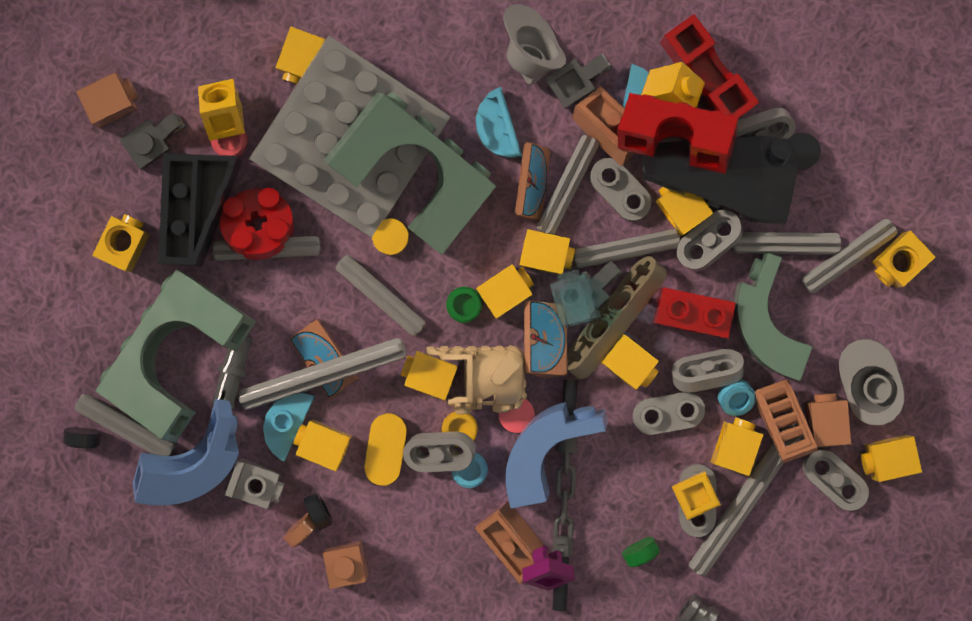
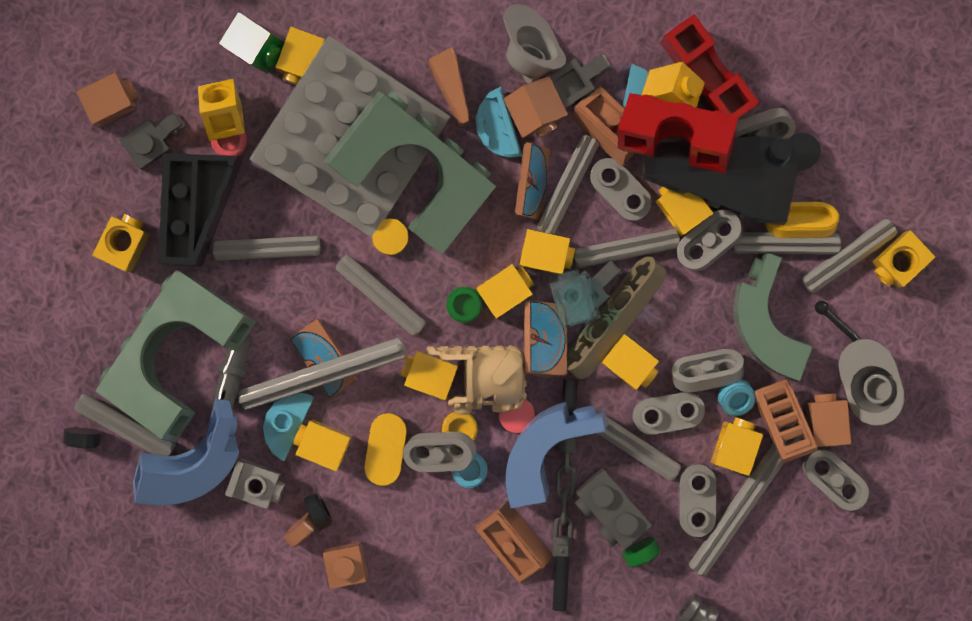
(252, 43): none -> brick
(255, 203): red plate -> none
(447, 75): none -> nougat slope
(536, 108): none -> nougat brick
(548, 570): magenta tile -> none
(612, 507): none -> dark grey brick
(641, 450): none -> light grey axle
(694, 312): red brick -> none
(695, 495): yellow tile -> none
(807, 221): none -> yellow tile
(822, 307): none -> black hinge
(891, 458): yellow brick -> none

